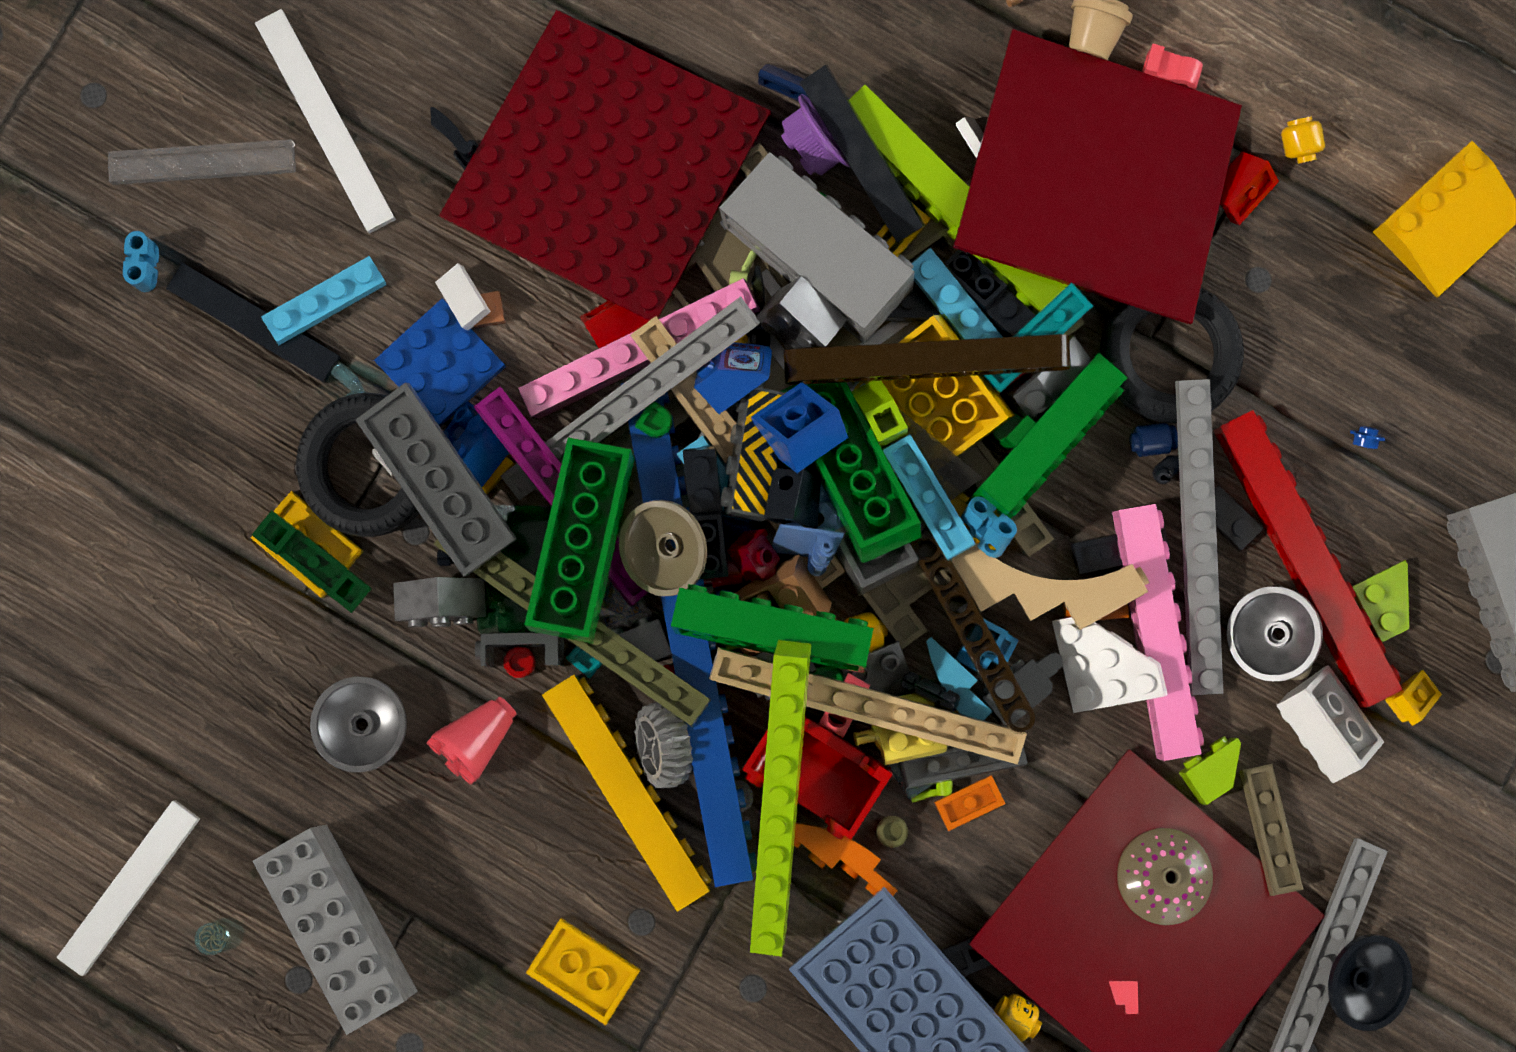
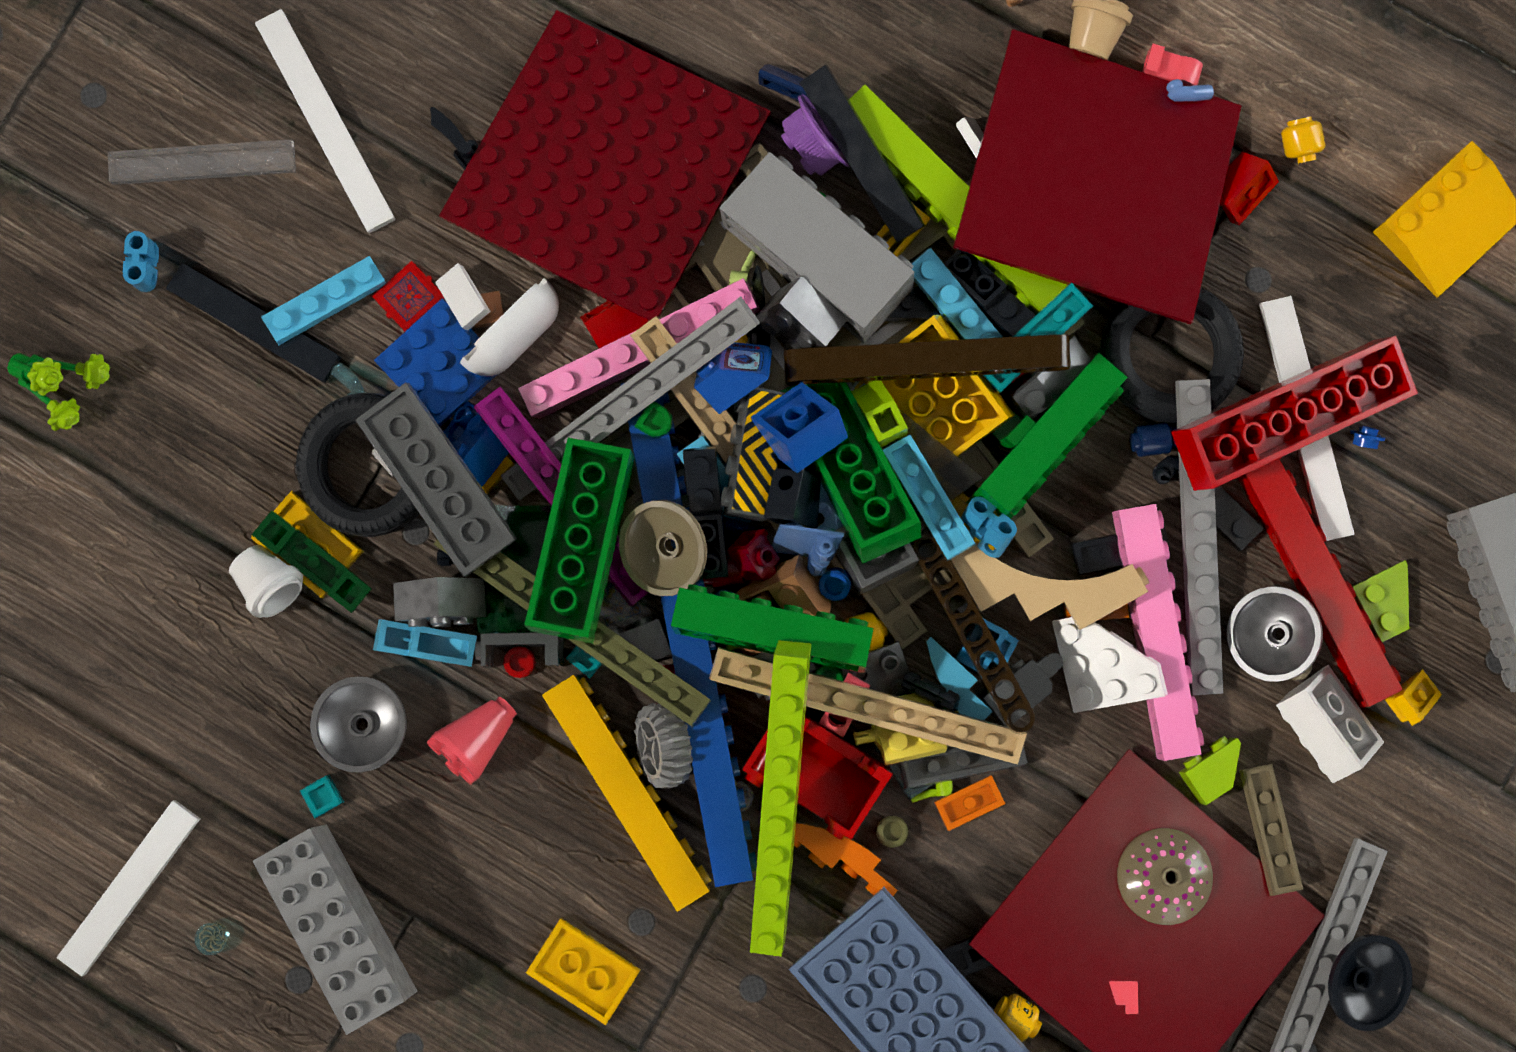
(44, 375): none -> lime plant
(265, 581): none -> white piece
(321, 796): none -> teal tile
(408, 296): none -> piece
(425, 643): none -> medium azure slope
(514, 331): none -> white brick
(835, 584): none -> blue tile
(1182, 93): none -> medium blue arm
(1294, 413): none -> red brick
(1316, 458): none -> white tile

